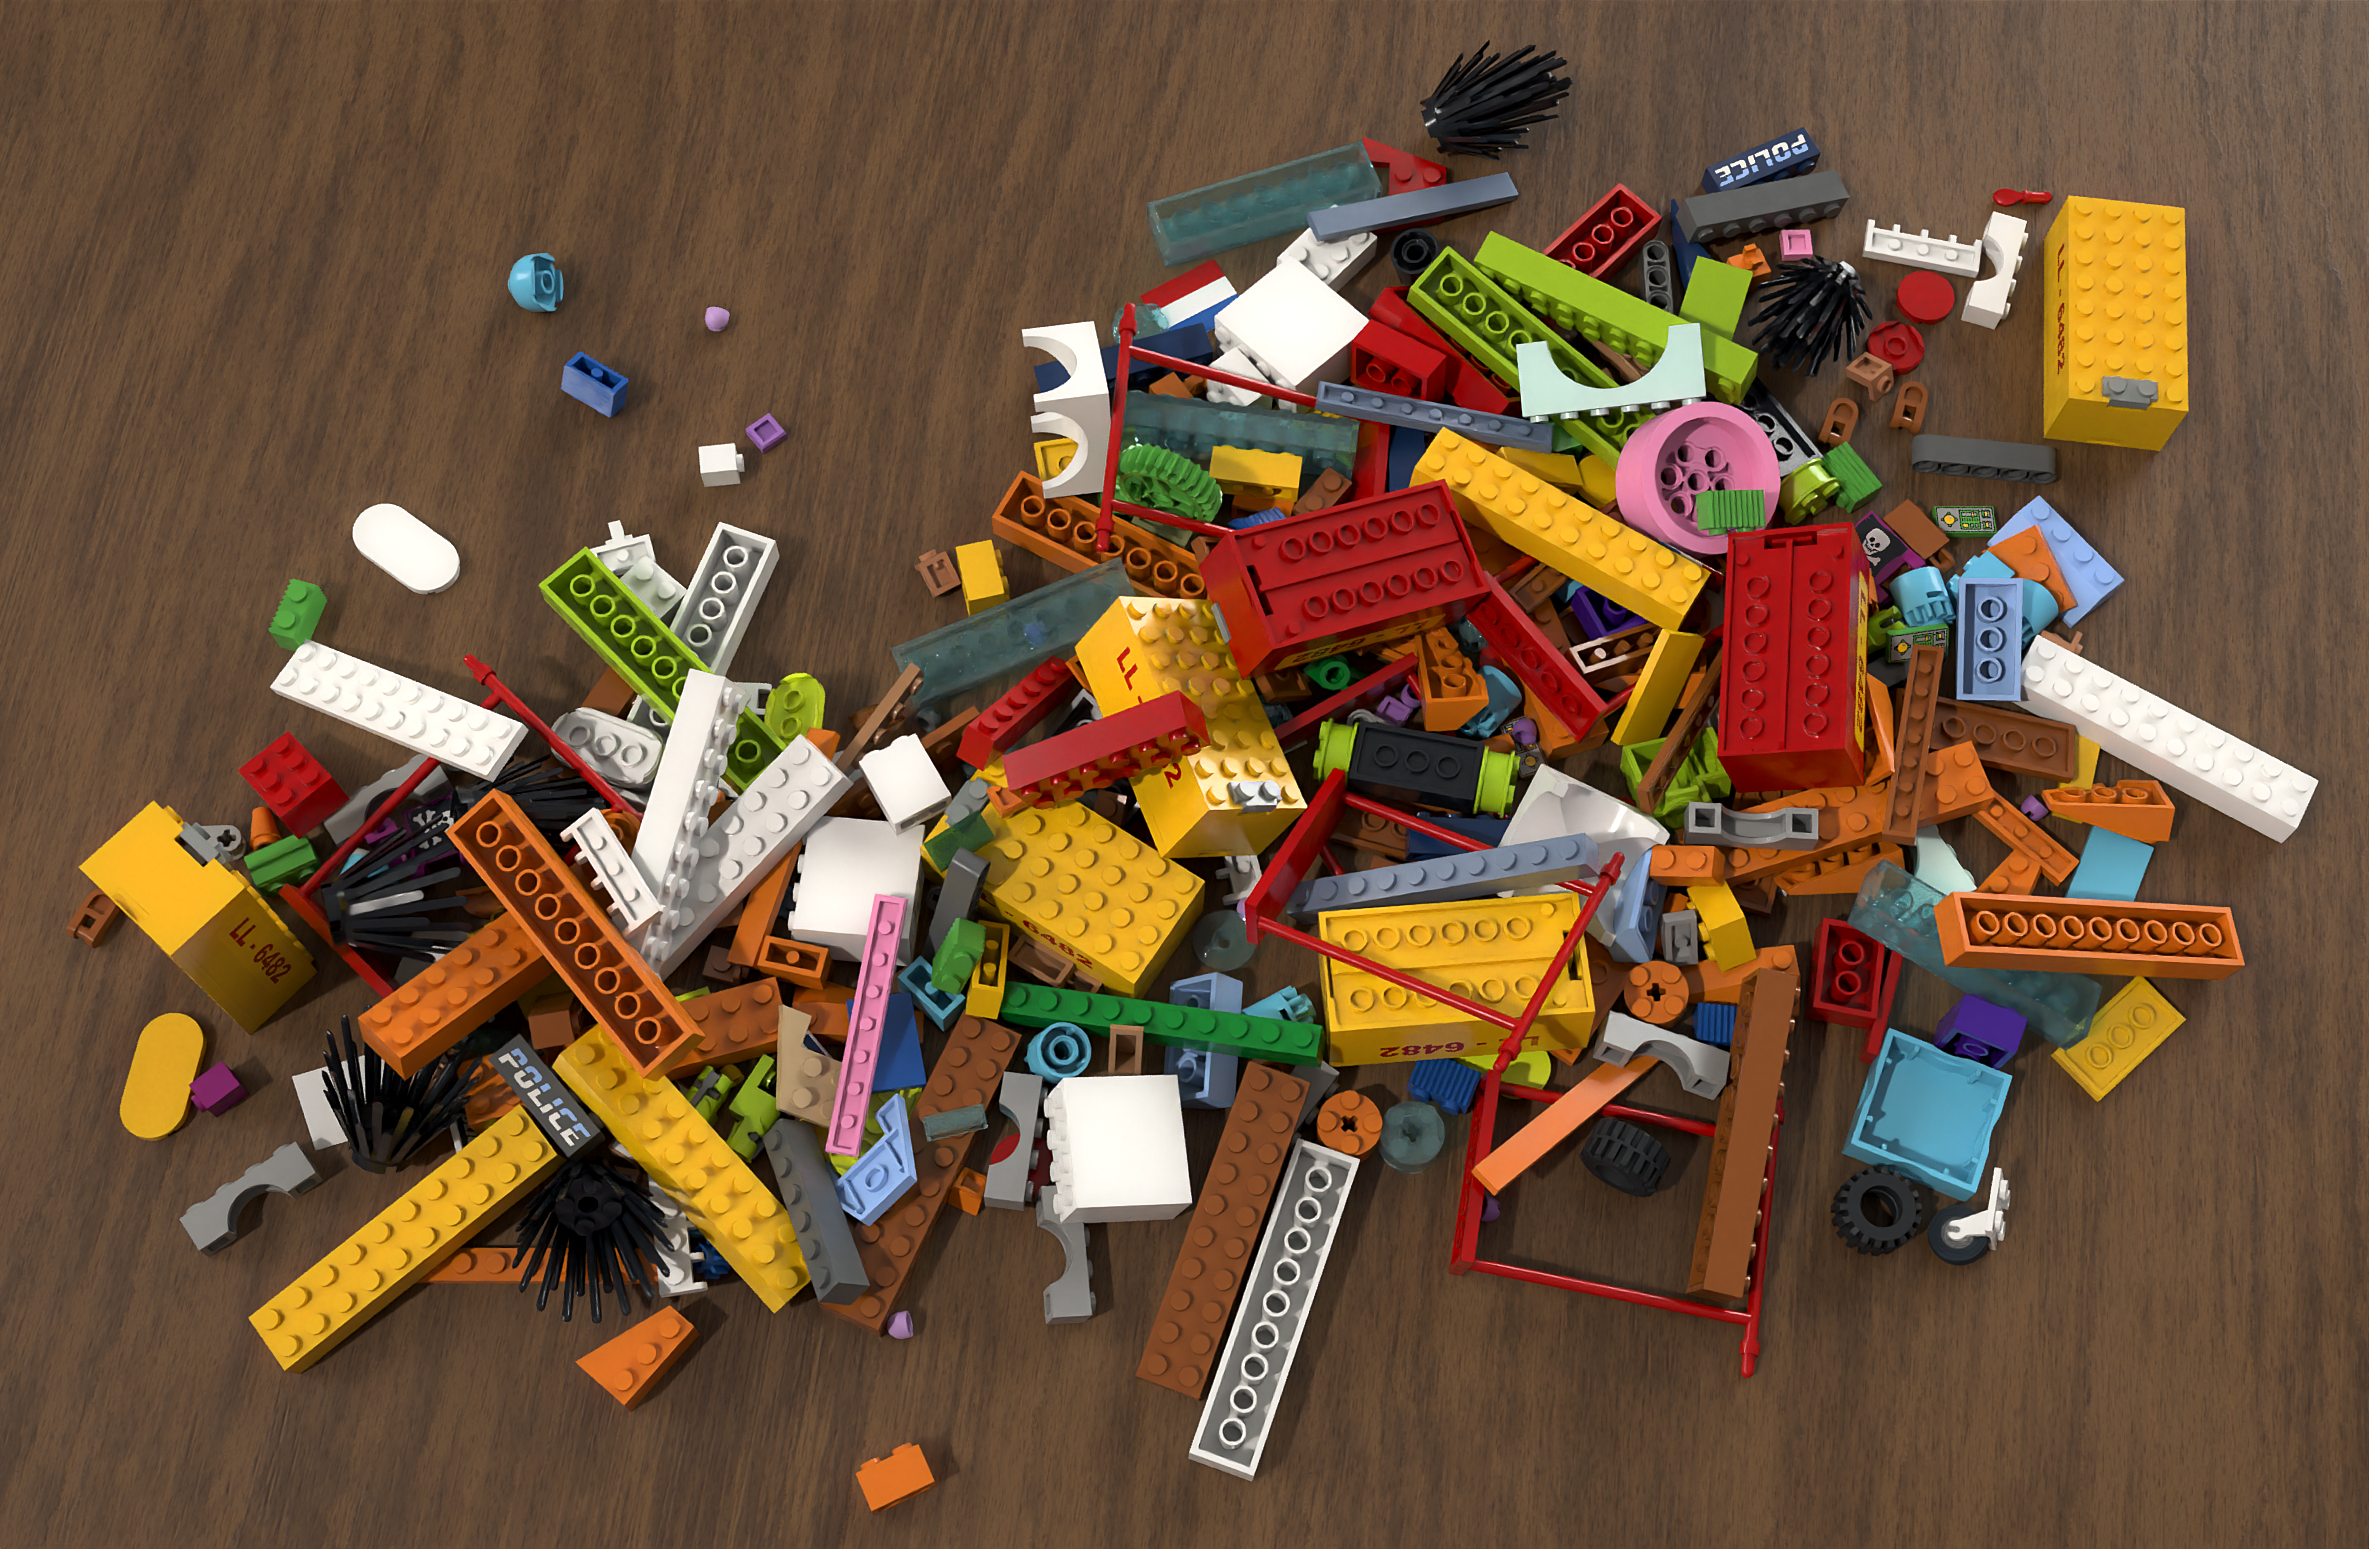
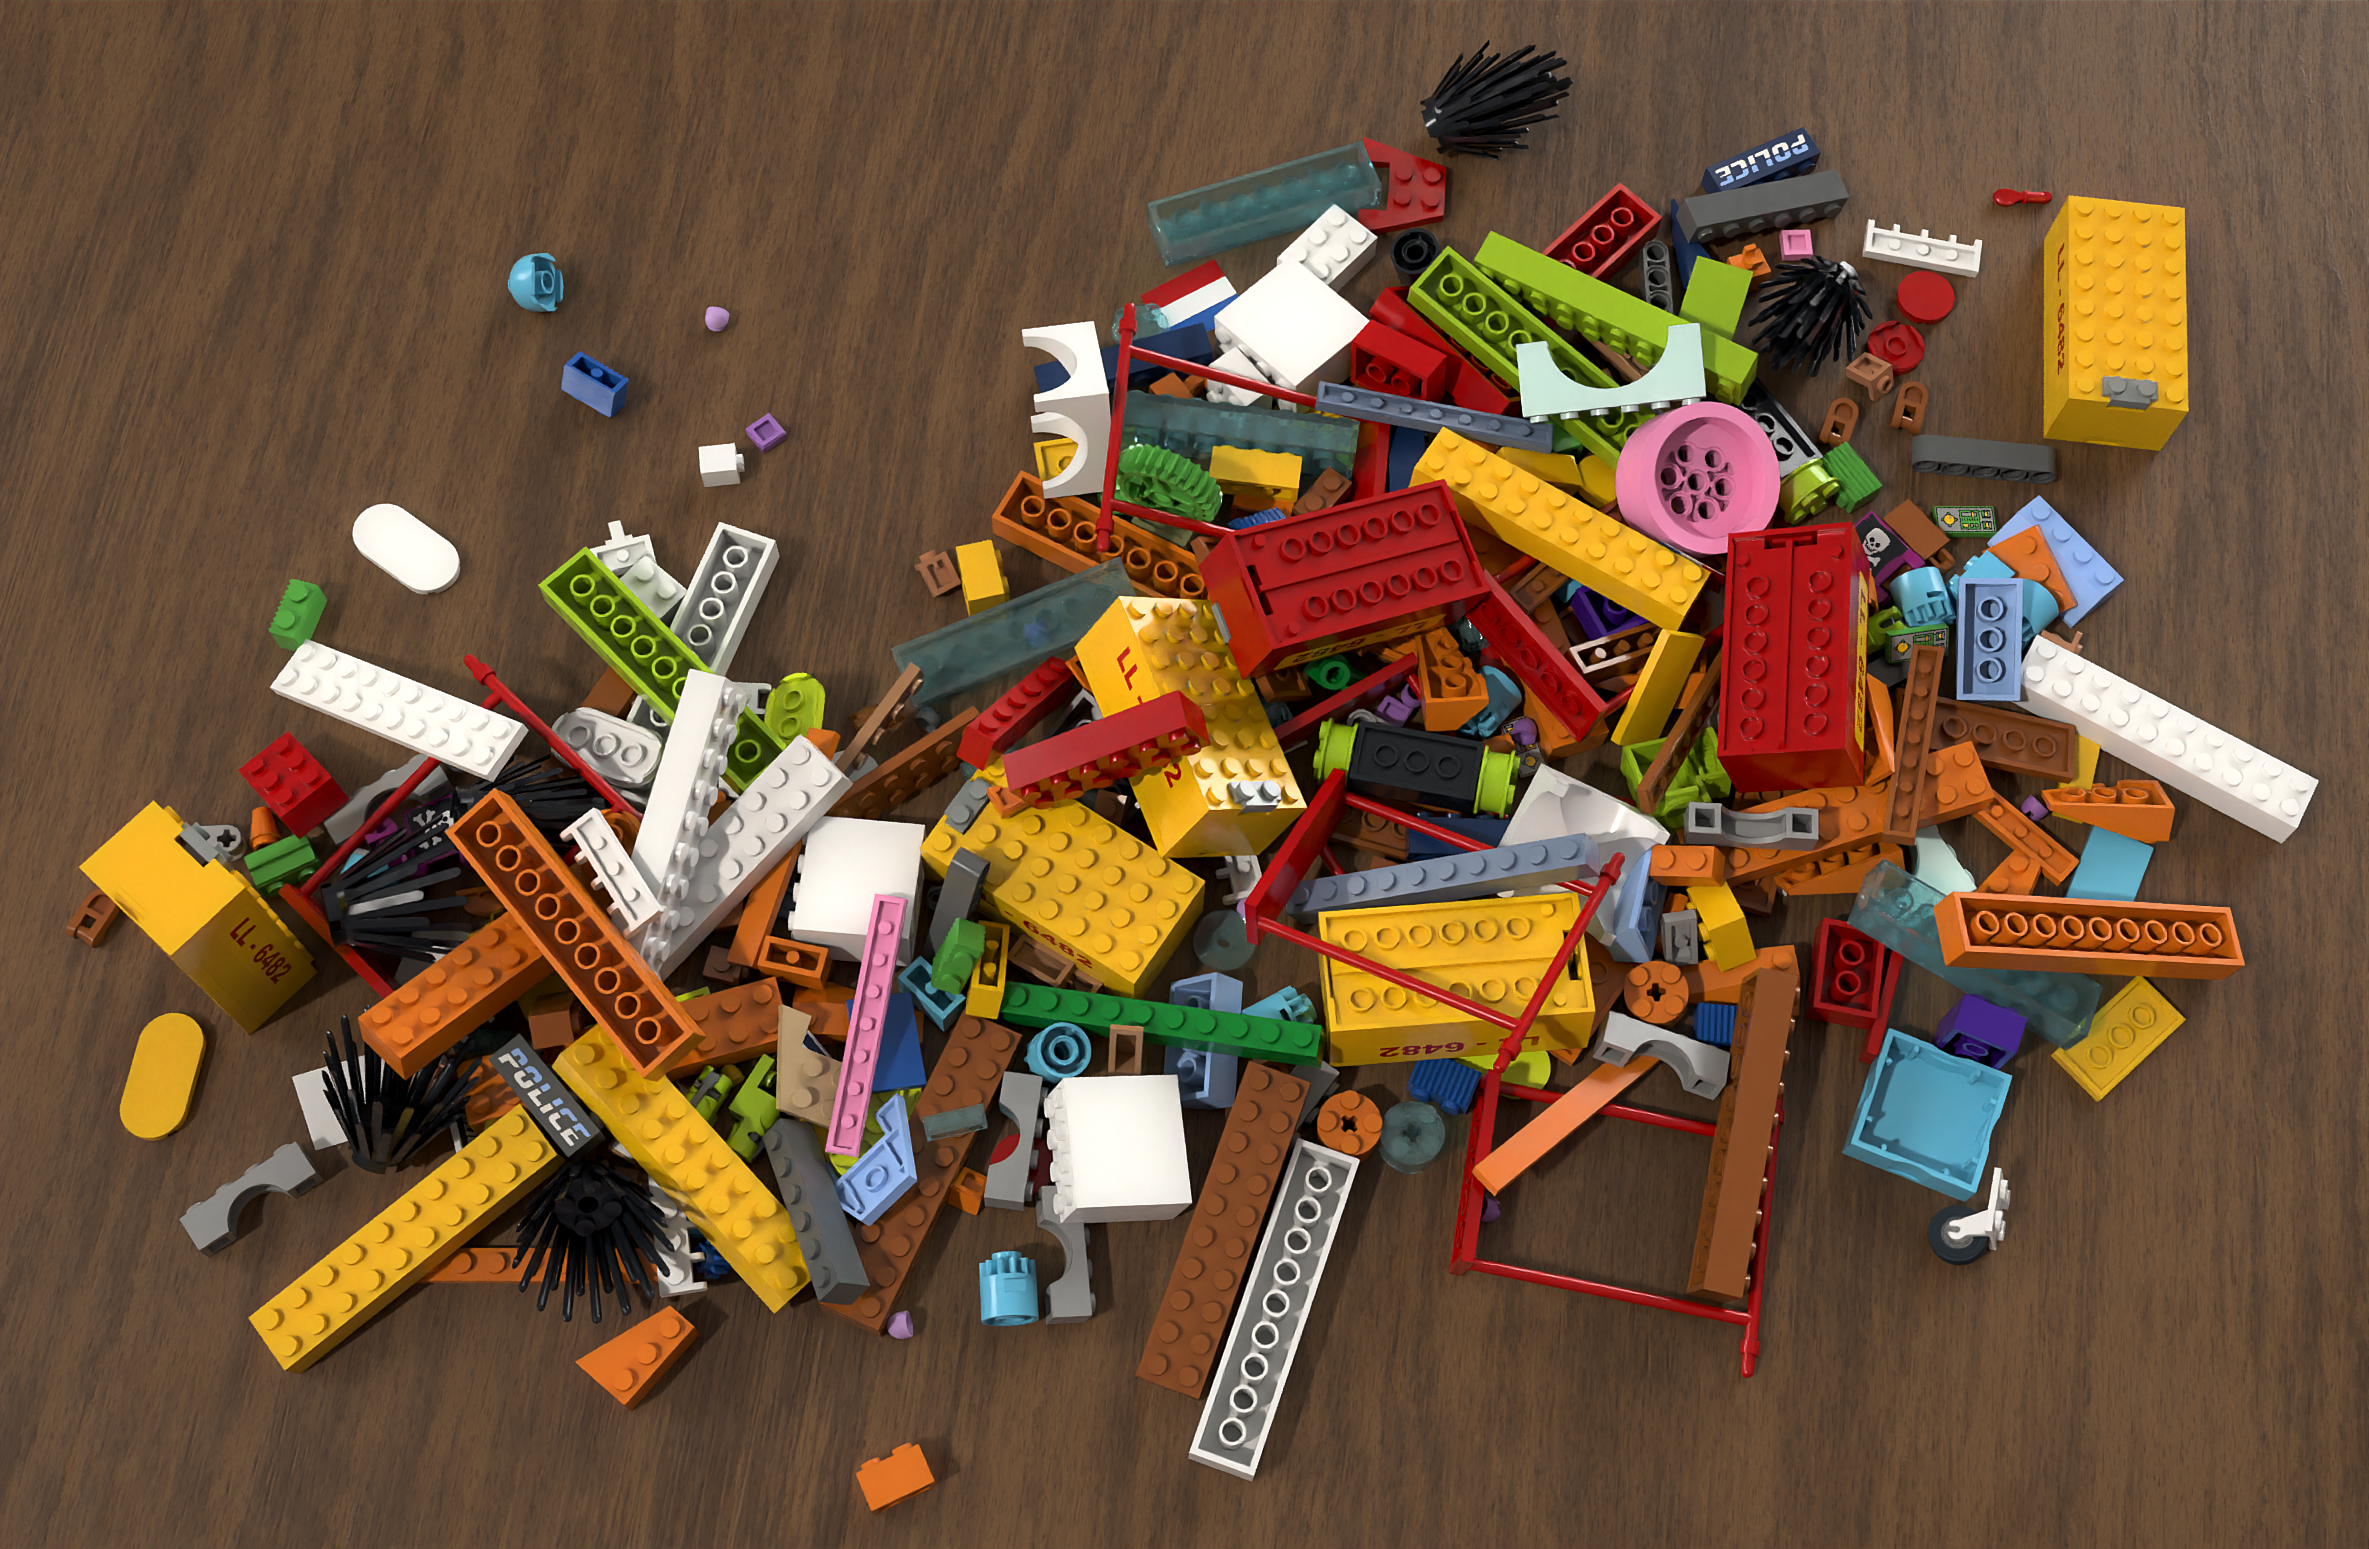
(217, 1090): magenta brick -> none
(905, 783): white brick -> none
(968, 833): clear green tile -> none
(1008, 1290): none -> medium azure gear
(1411, 206): sand blue tile -> none
(1625, 1157): black tyre -> none
(1730, 511): bright green brick -> none
(1889, 1190): black tyre -> none
(2001, 243): white arch -> none

